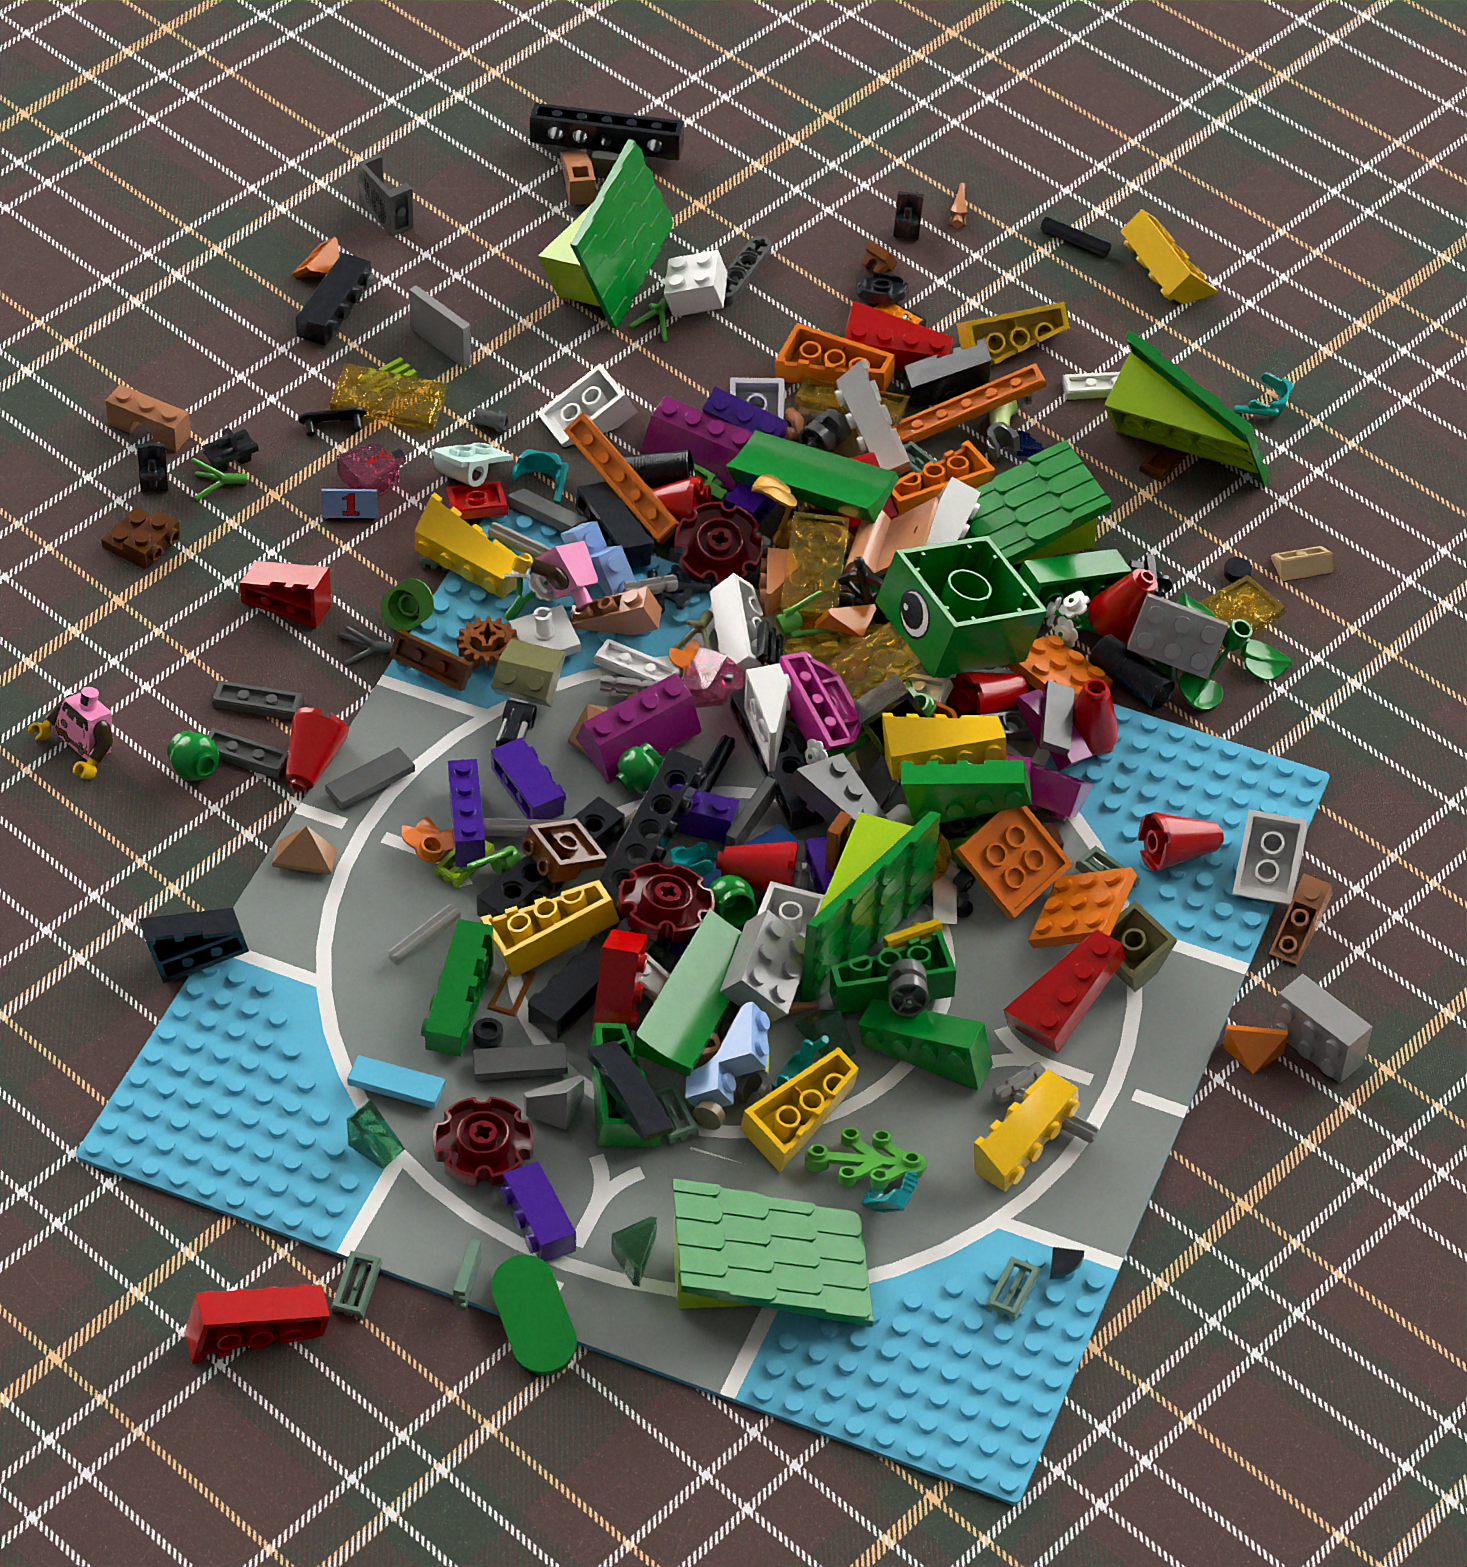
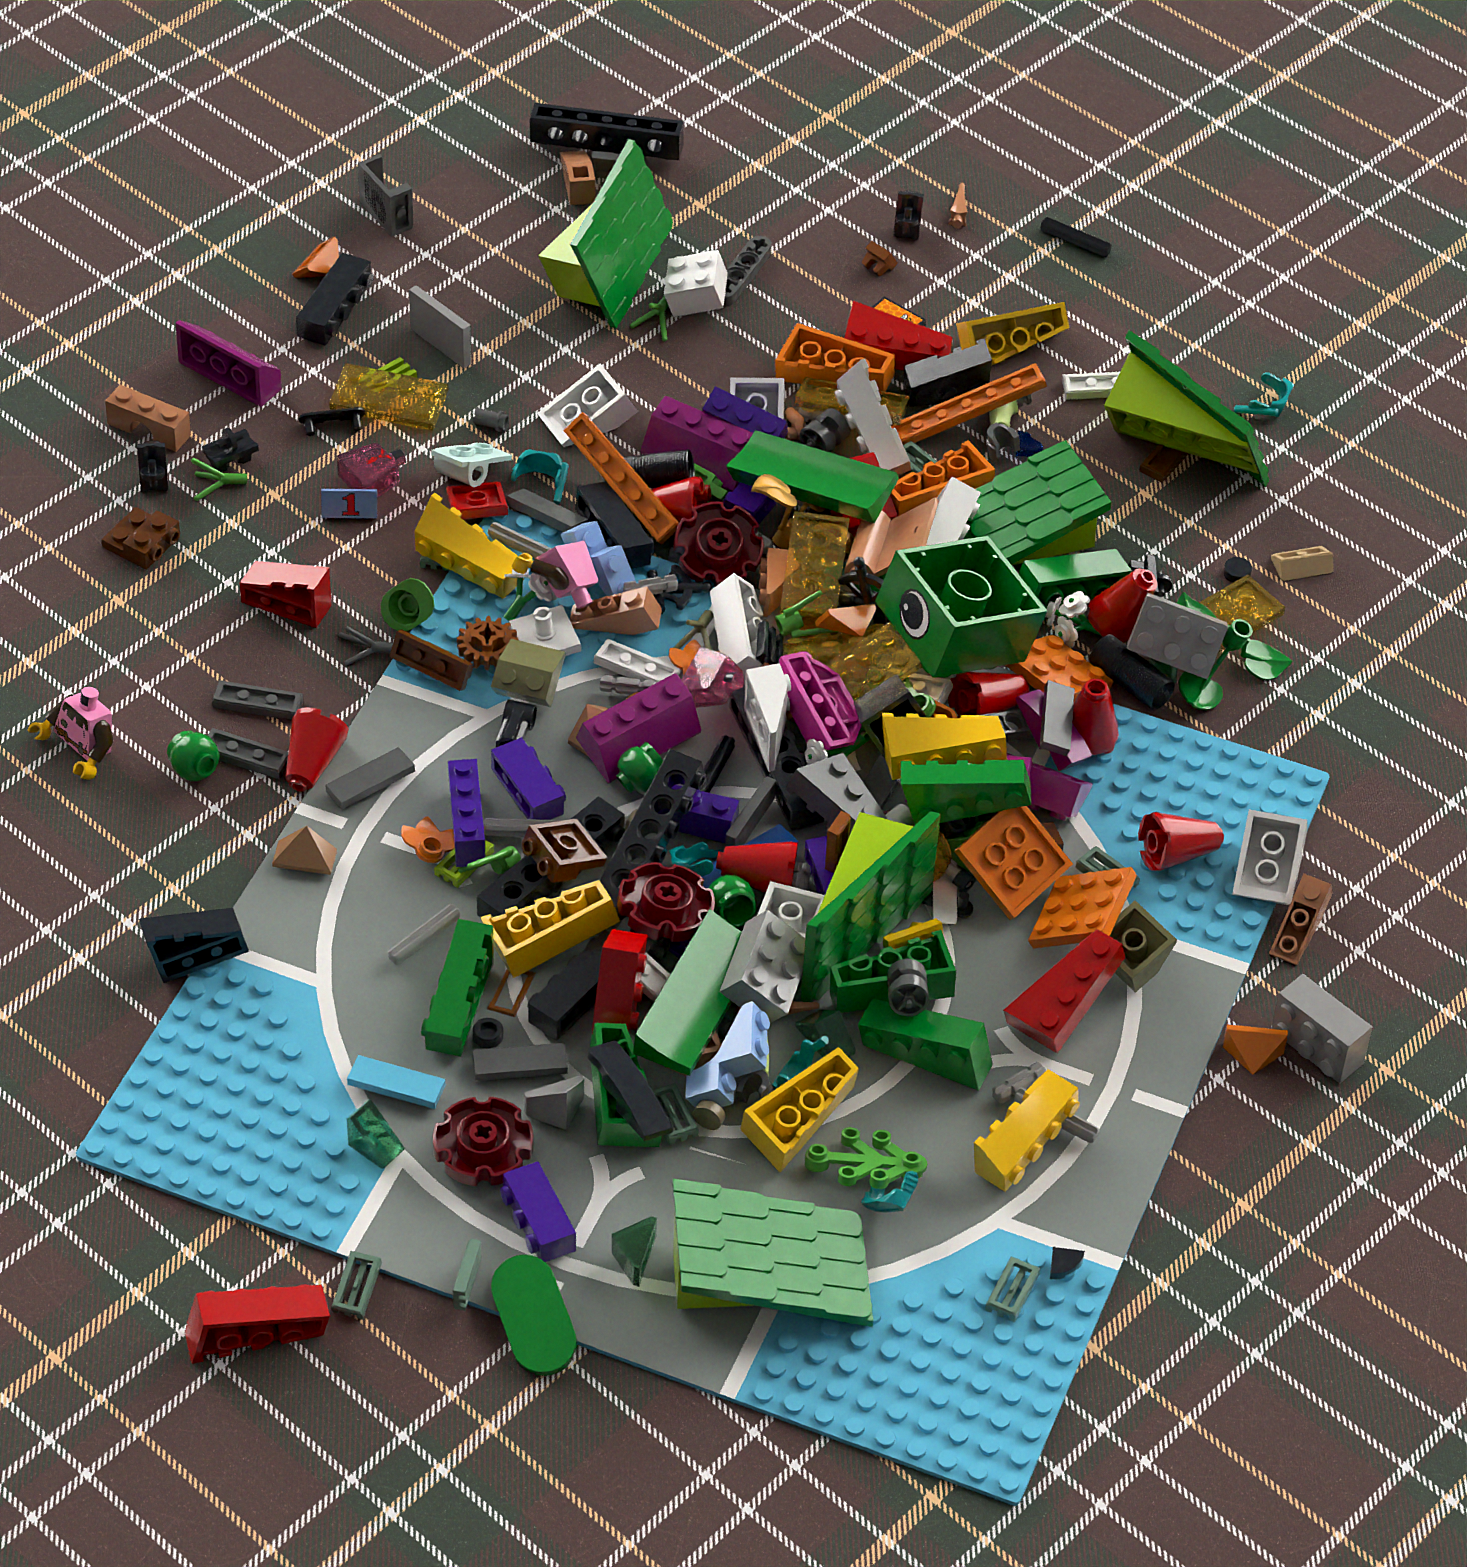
(227, 364): none -> magenta slope
(882, 288): black tile -> none
(1165, 260): yellow wedge -> none

